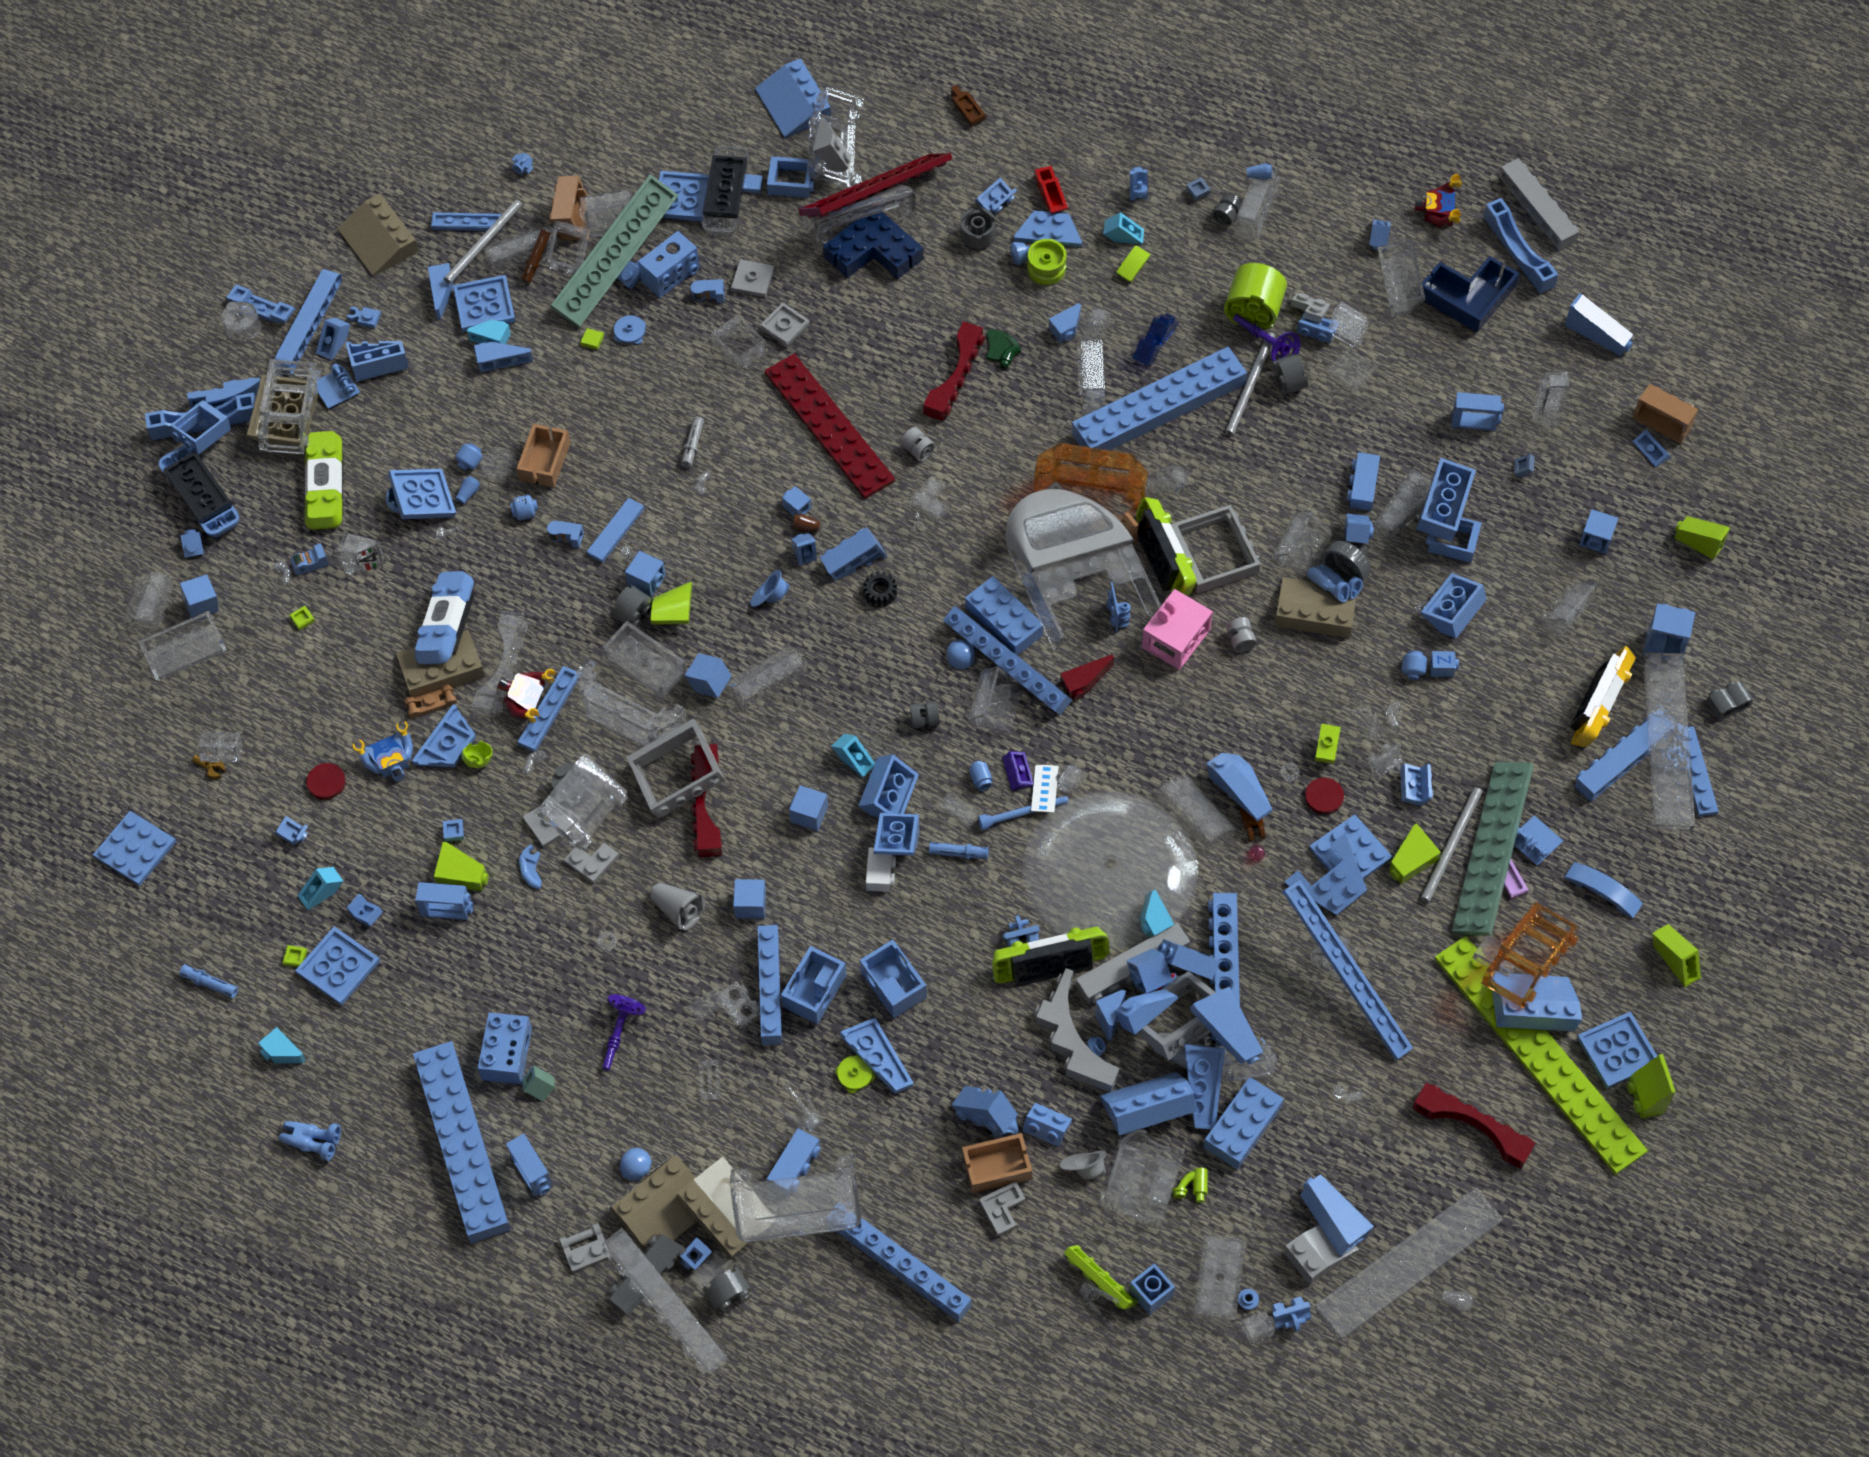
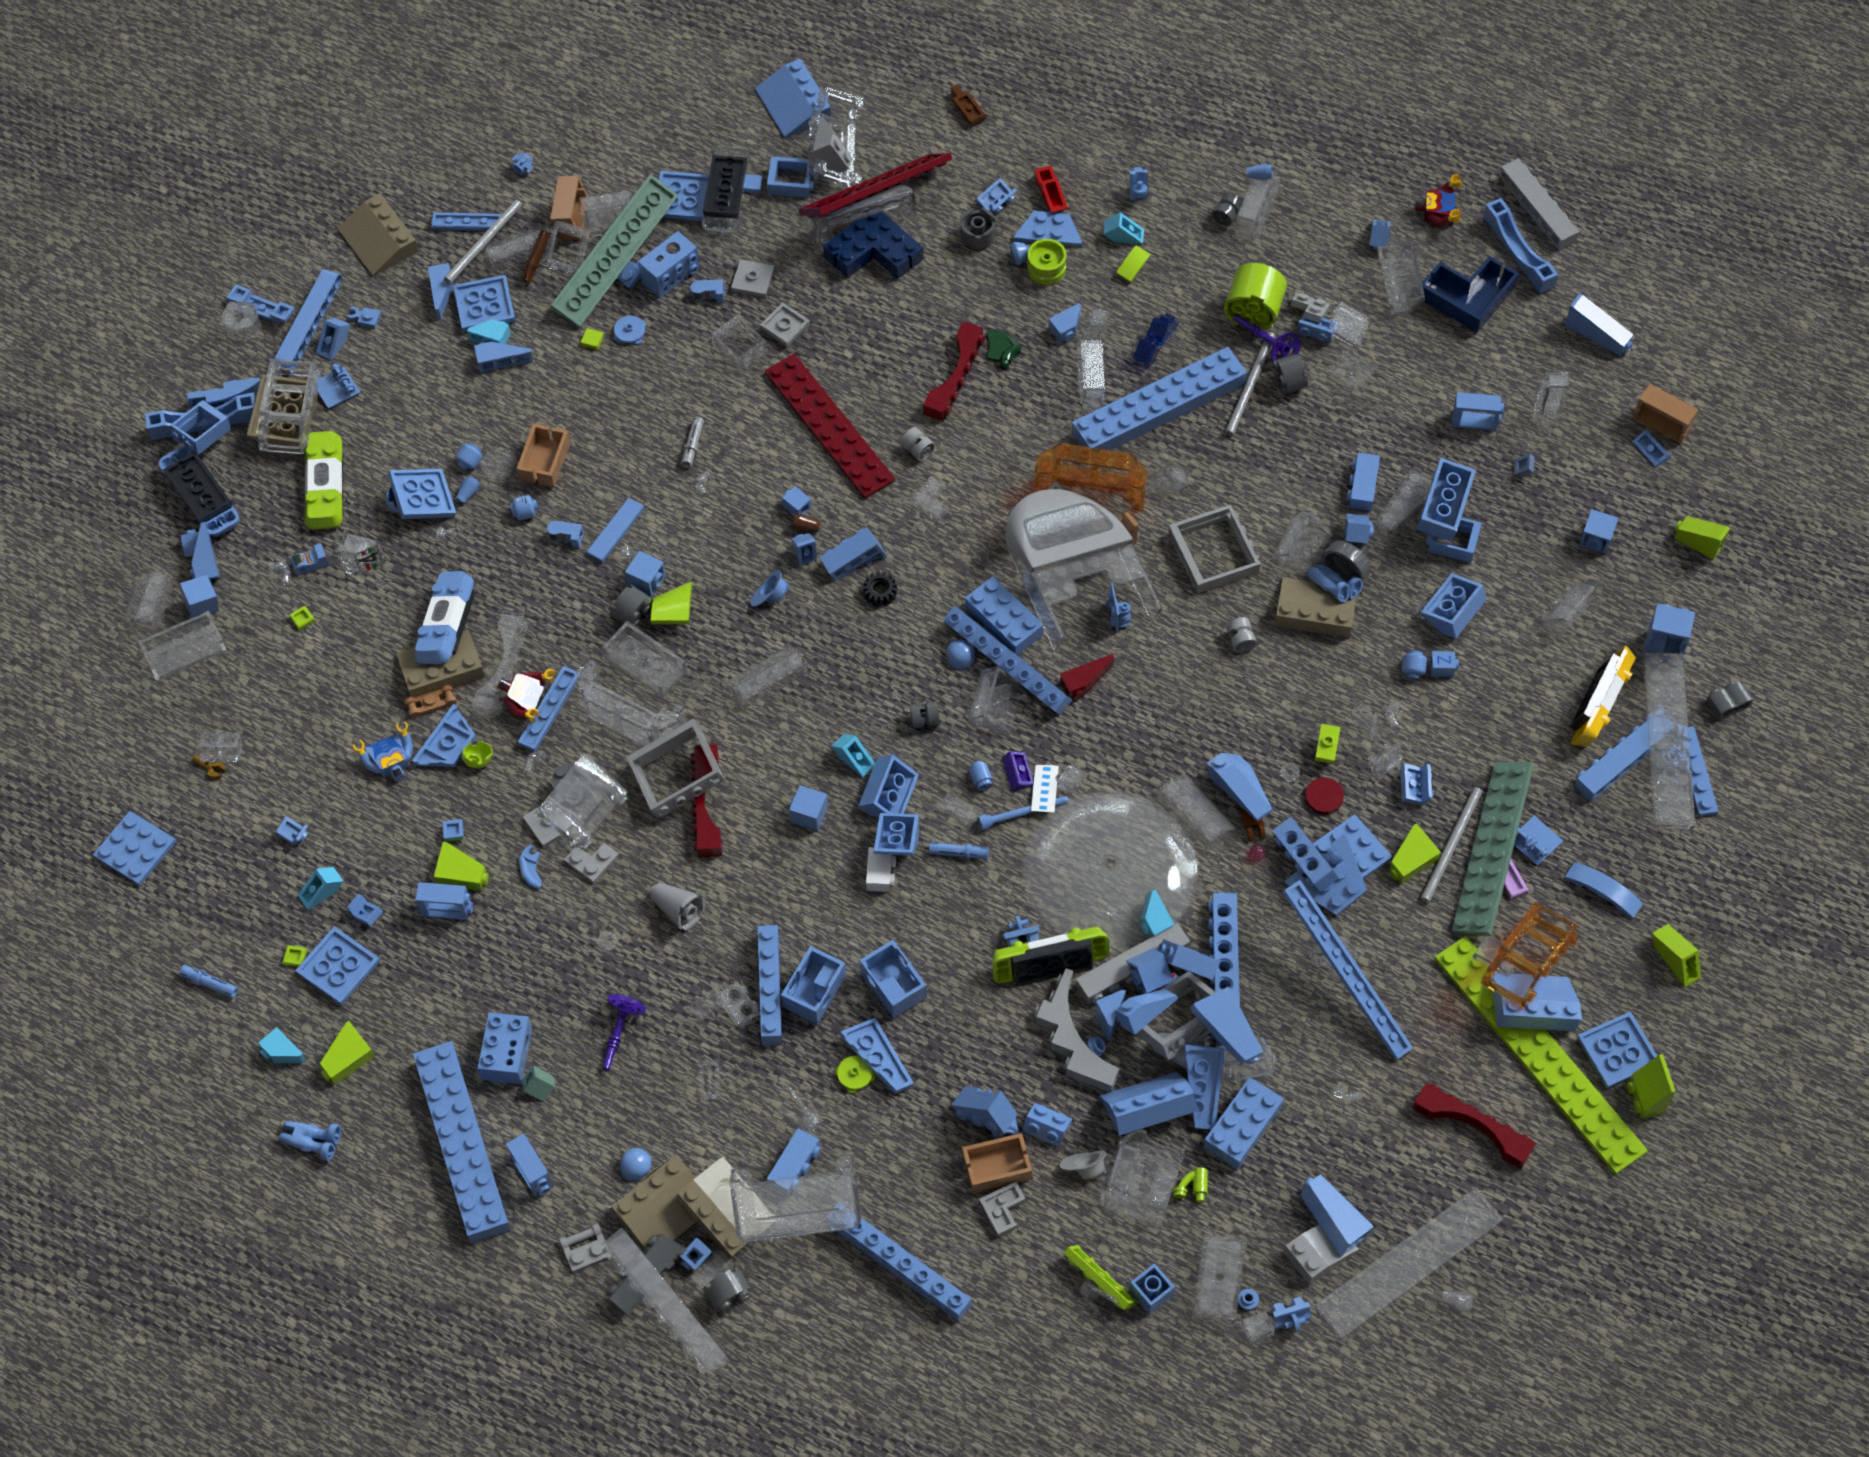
(204, 558): none -> medium blue slope
(326, 781): dark red tile -> none
(345, 1055): none -> lime slope
(376, 359): medium blue wedge -> none
(708, 675): medium blue head -> none
(749, 898): medium blue head -> none
(1163, 548): piece -> none
(1178, 626): bright pink piece -> none
(1198, 189): sand blue plate -> none
(1289, 832): none -> medium blue brick

